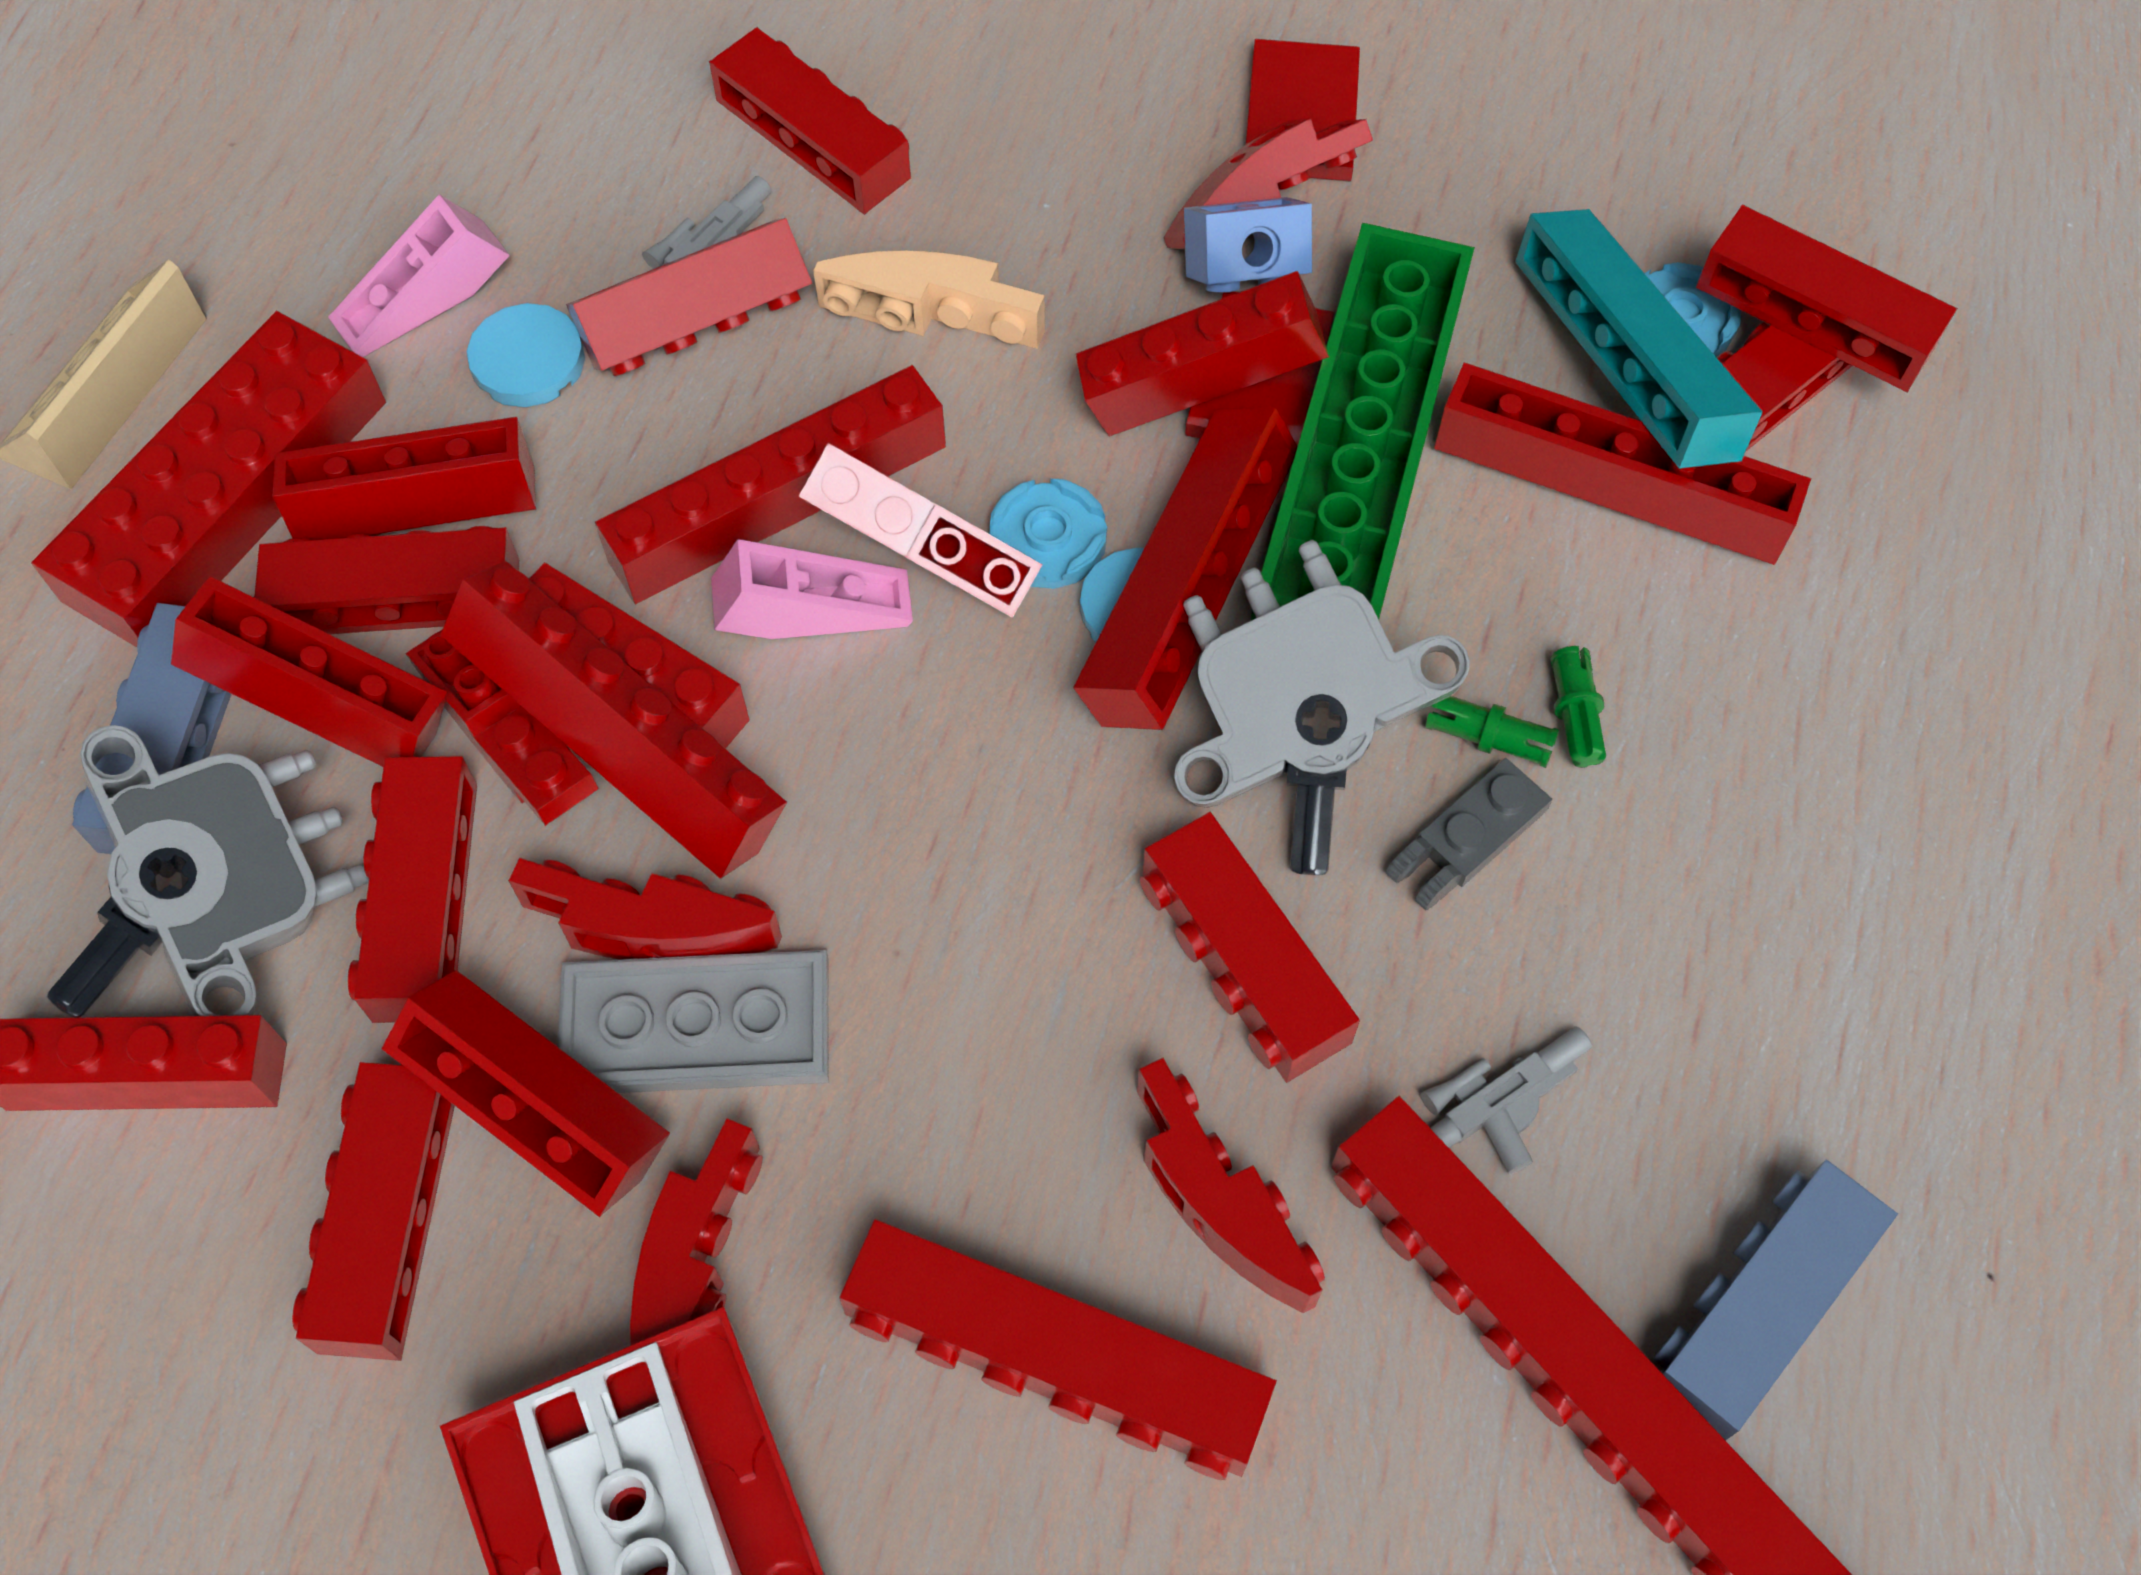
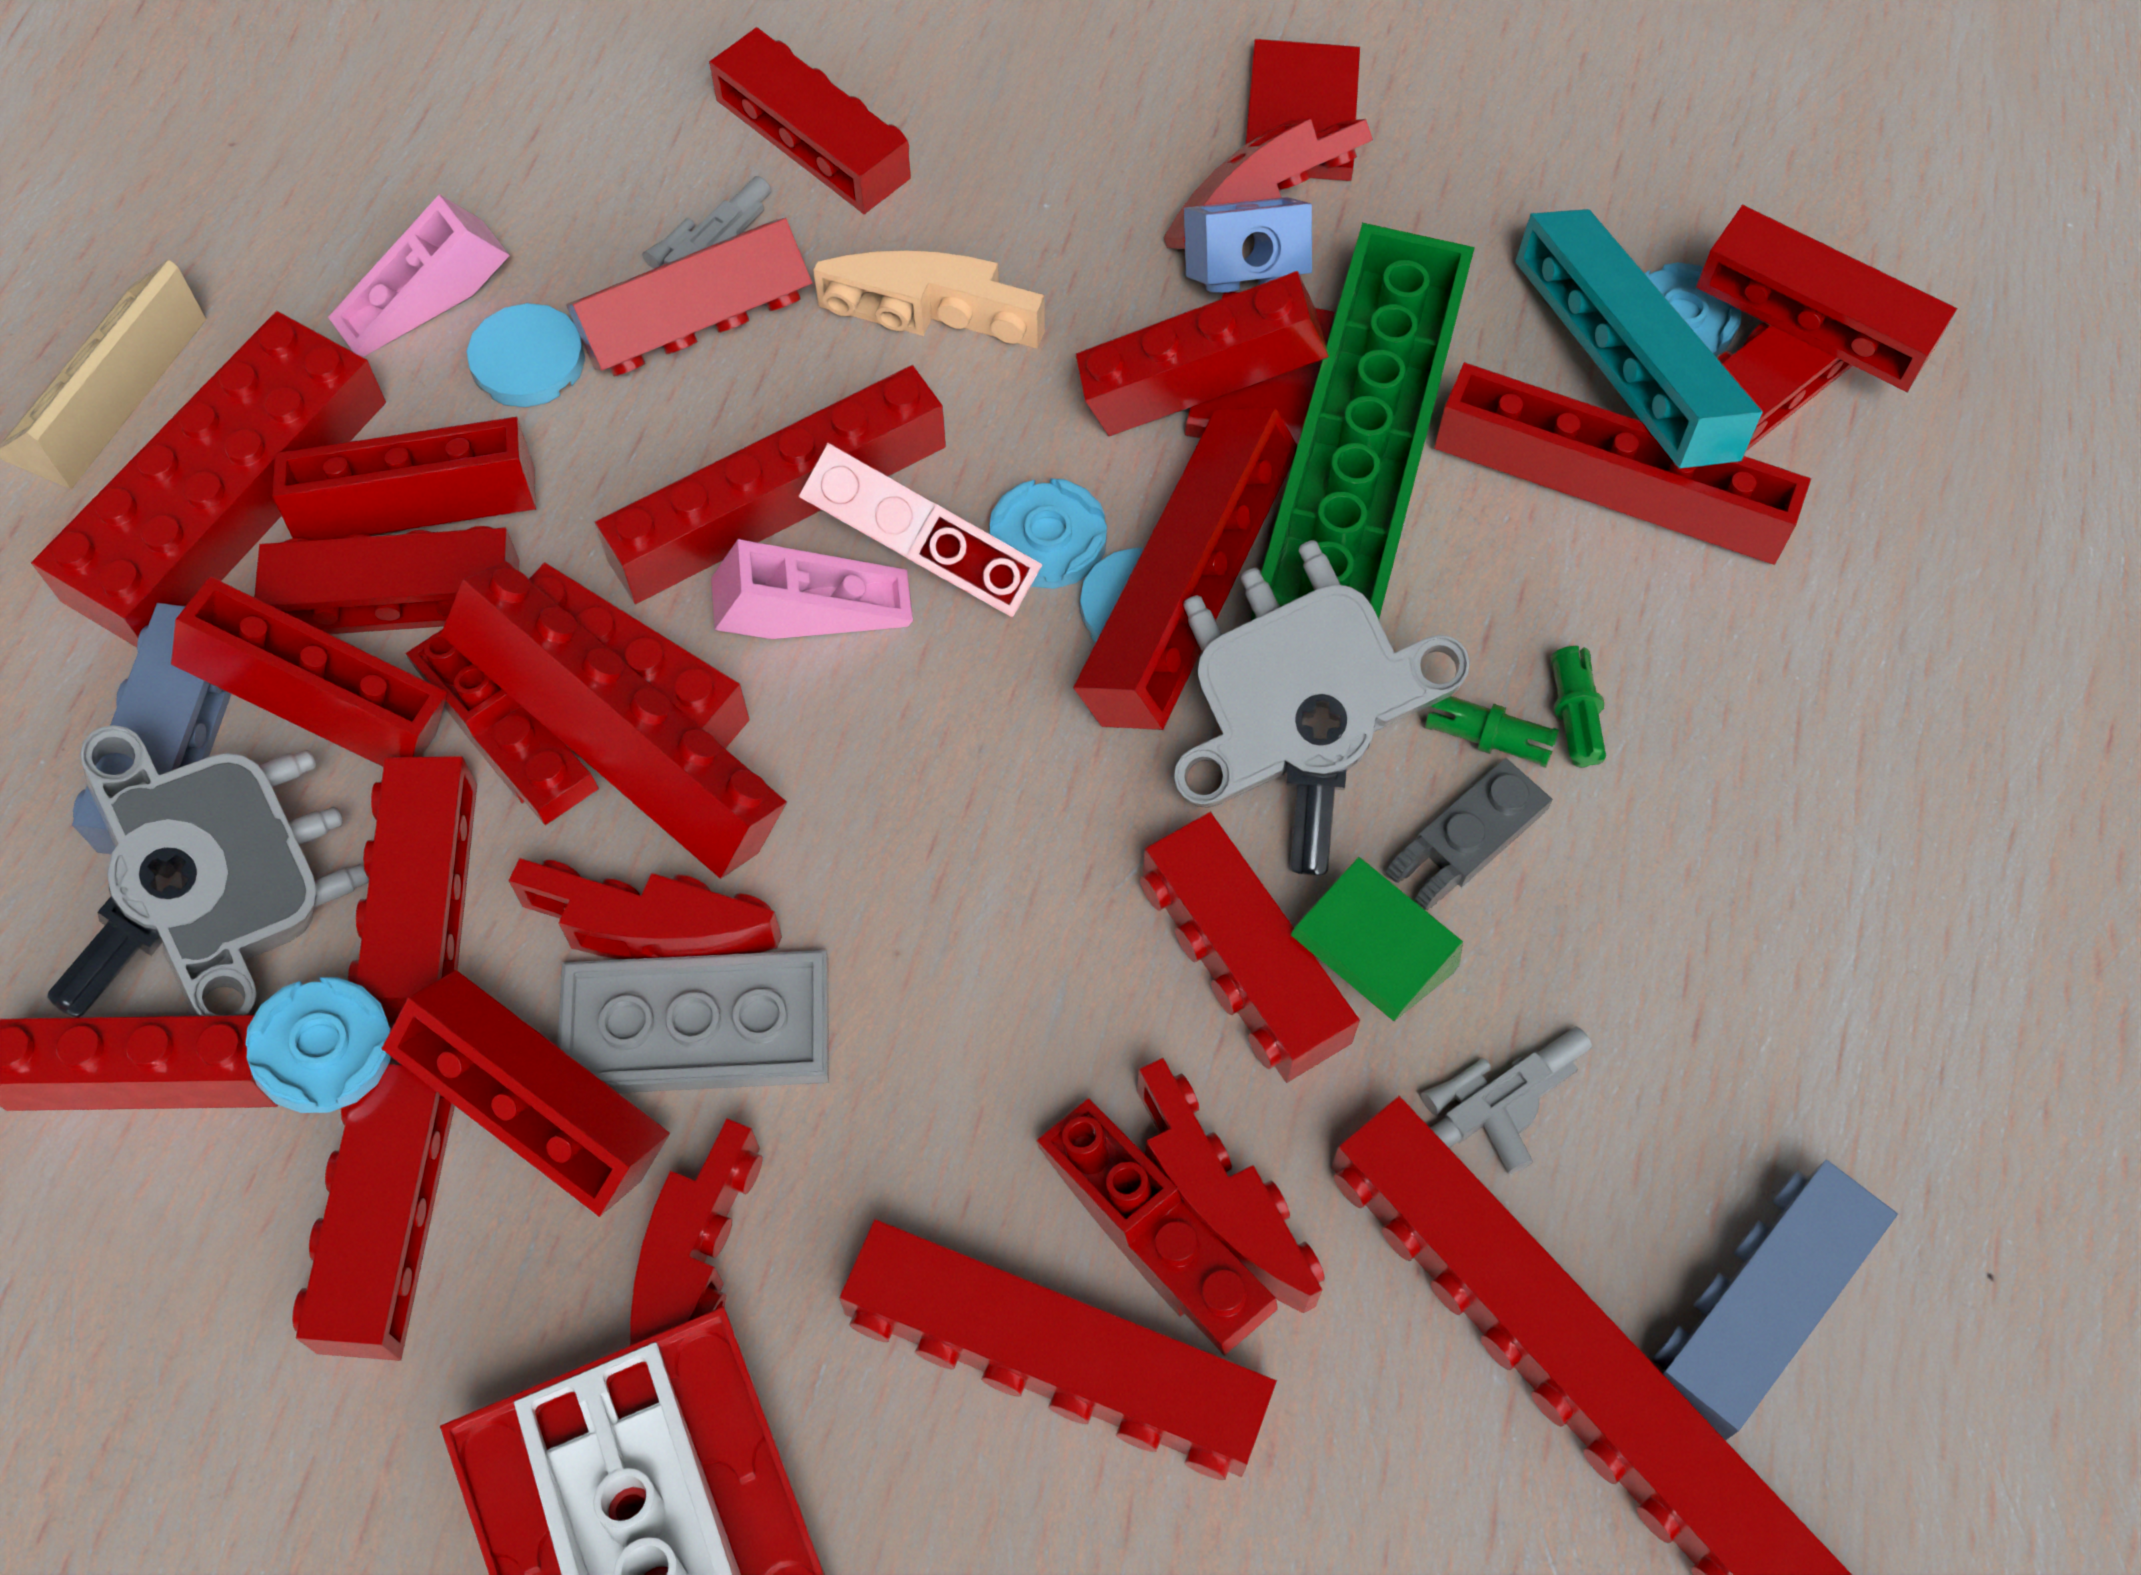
(318, 1045): none -> medium azure tile
(1155, 1228): none -> red slope
(1379, 940): none -> green slope

